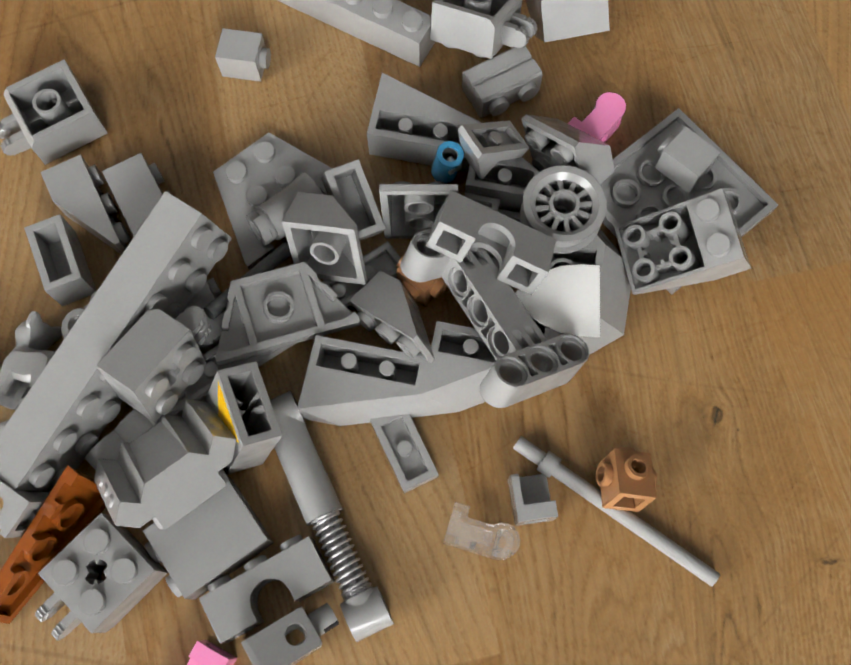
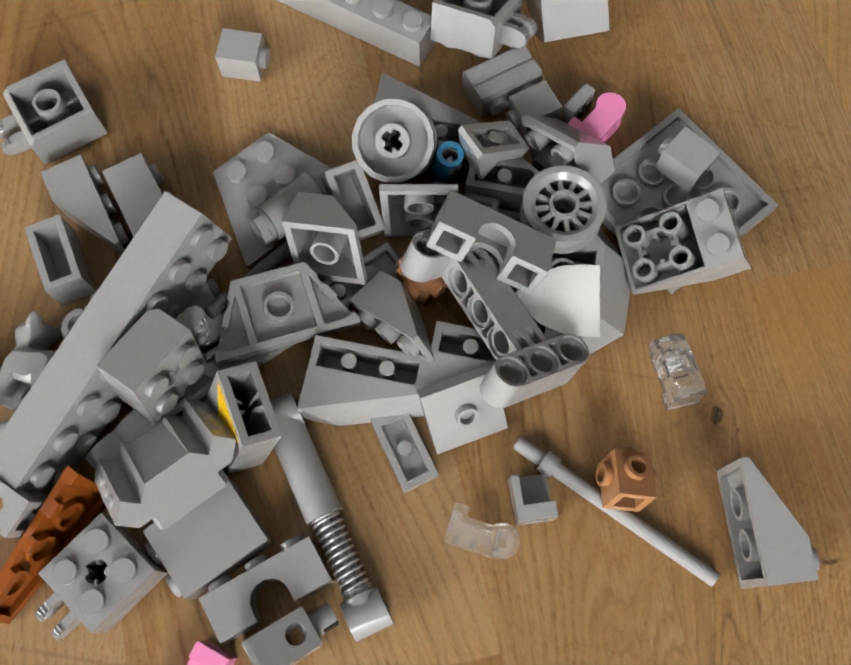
(374, 134): none -> light grey wheel
(458, 412): none -> light grey plate
(534, 100): none -> light grey brick
(578, 104): none -> light grey tile
(676, 371): none -> clear leg
(763, 533): none -> light grey slope

